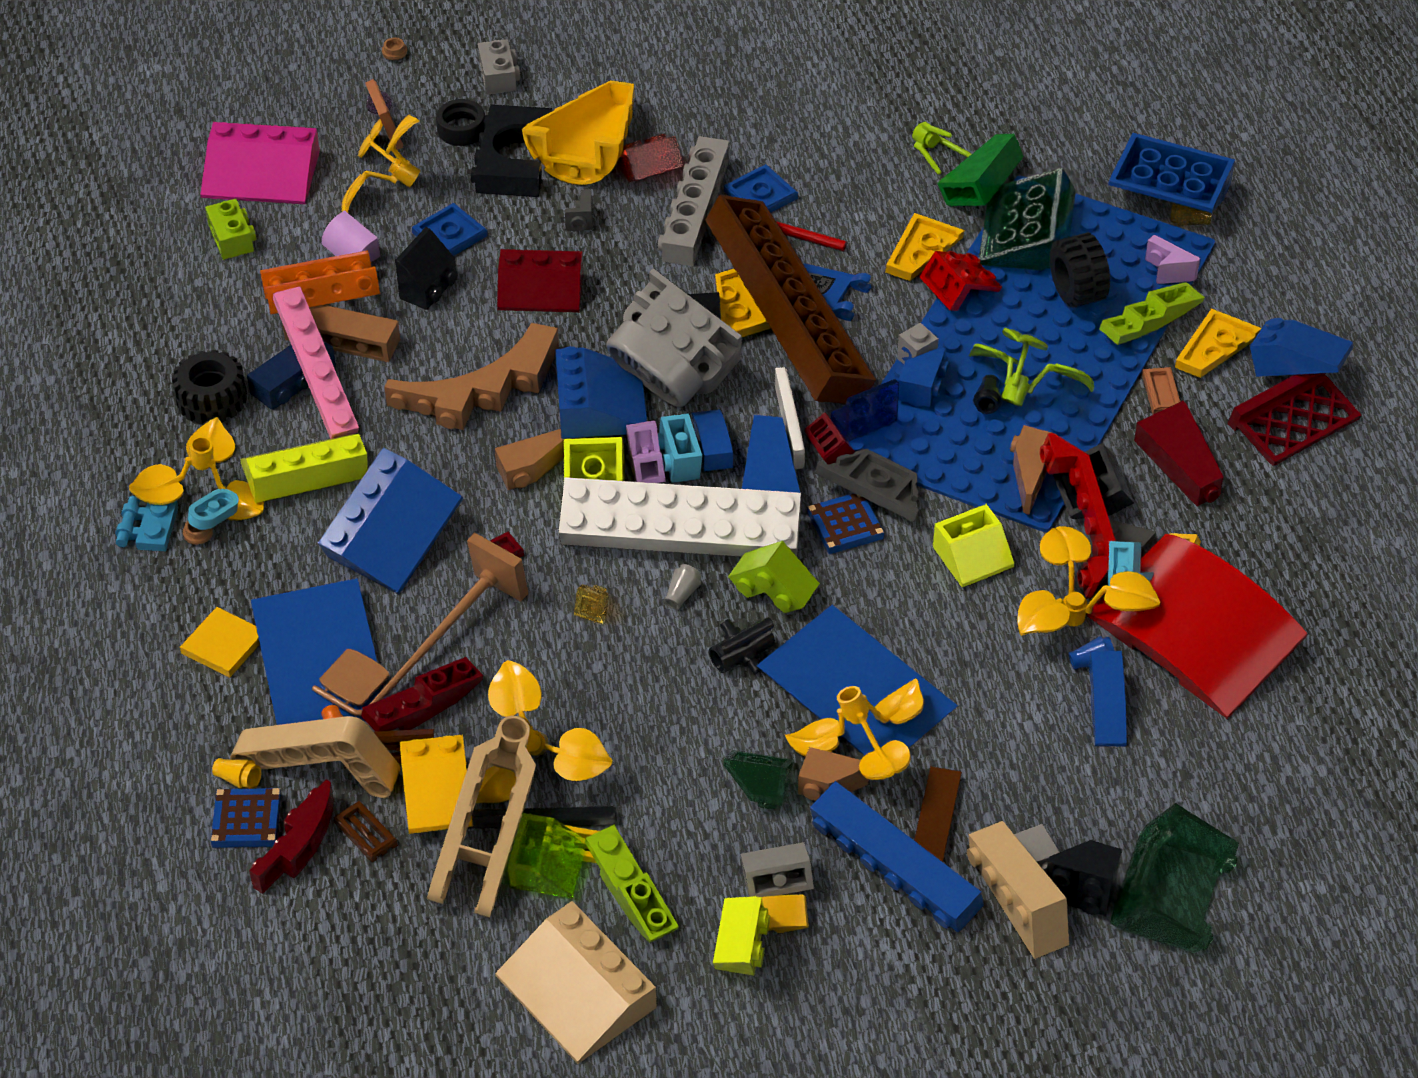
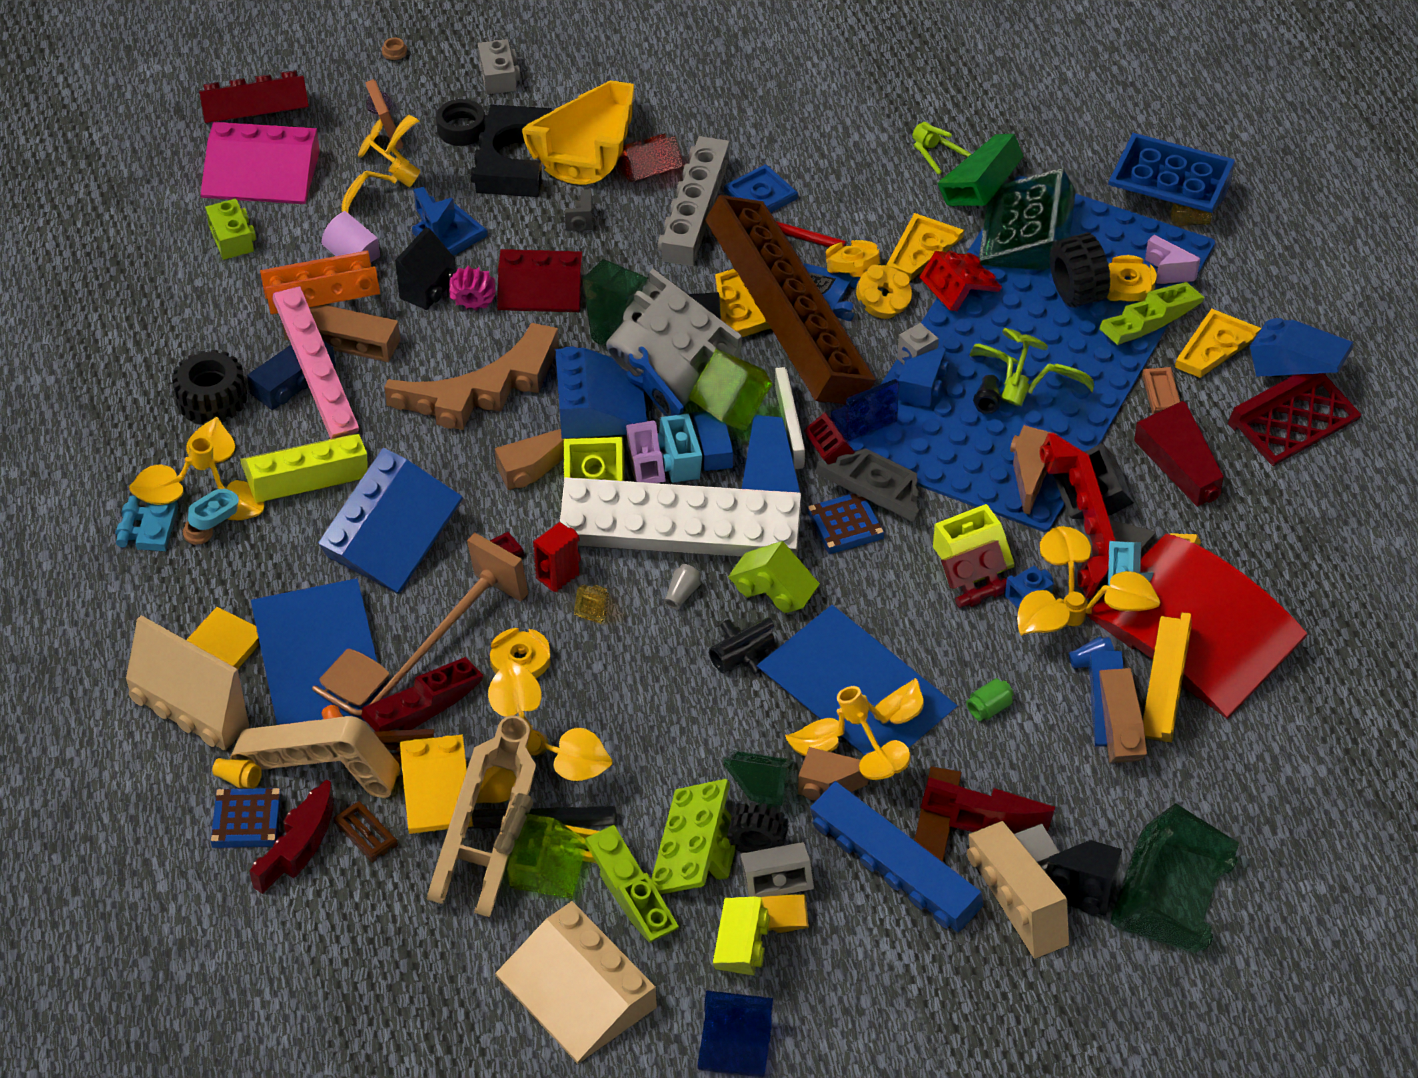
(186, 685): none -> tan slope
(253, 98): none -> dark red brick
(434, 214): none -> blue slope
(472, 288): none -> dark pink gear
(513, 641): none -> yellow plate
(513, 823): none -> dark tan axle
(557, 556): none -> red brick
(608, 294): none -> clear green wedge
(654, 385): none -> blue flag
(695, 838): none -> lime bracket
(731, 389): none -> clear neon green slope
(736, 1034): none -> clear blue bracket
(757, 828): none -> black tyre
(853, 258): none -> yellow plate
(889, 278): none -> yellow plate
(973, 565): none -> dark red plate
(977, 810): none -> dark red slope
(990, 699): none -> bright green brick
(1028, 582): none -> blue brick
(1122, 716): none -> medium nougat slope
(1142, 279): none -> yellow plate
(1166, 677): none -> yellow fence

